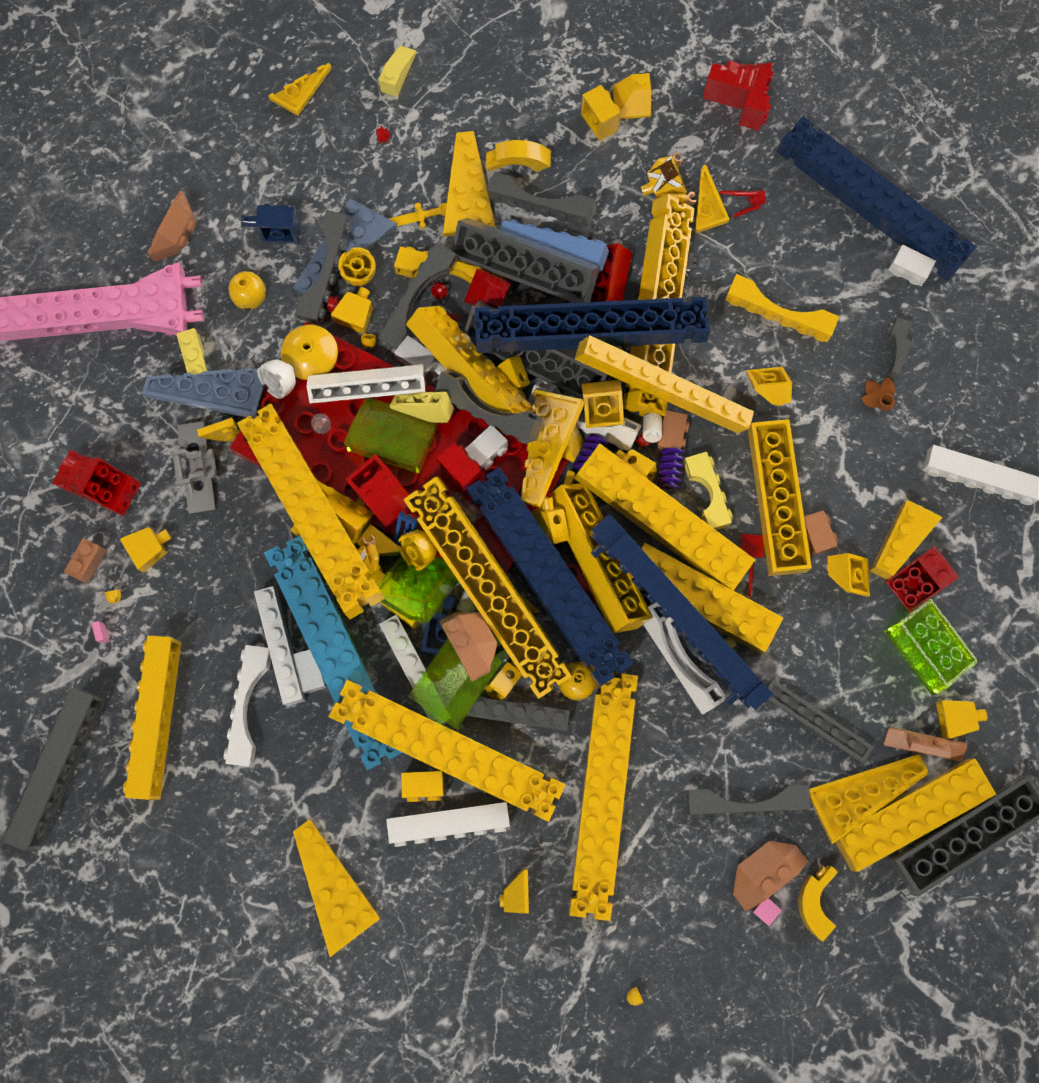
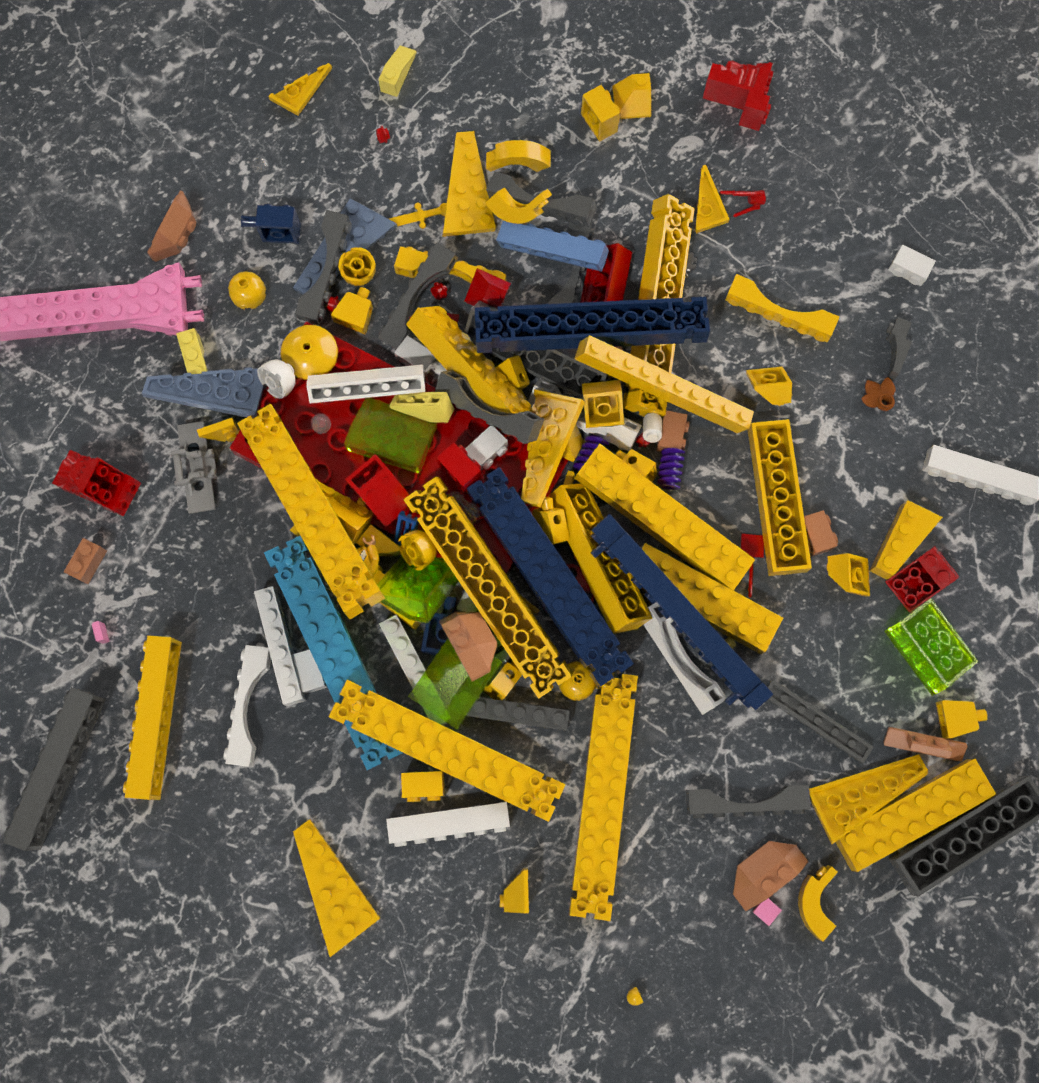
(113, 596): yellow hinge -> none
(146, 547): yellow torso -> none
(368, 340): yellow hinge -> none
(511, 211): none -> yellow arch
(525, 261): dark grey brick -> none
(666, 179): torso -> none
(700, 469): light yellow arch -> none
(874, 197): dark blue brick -> none

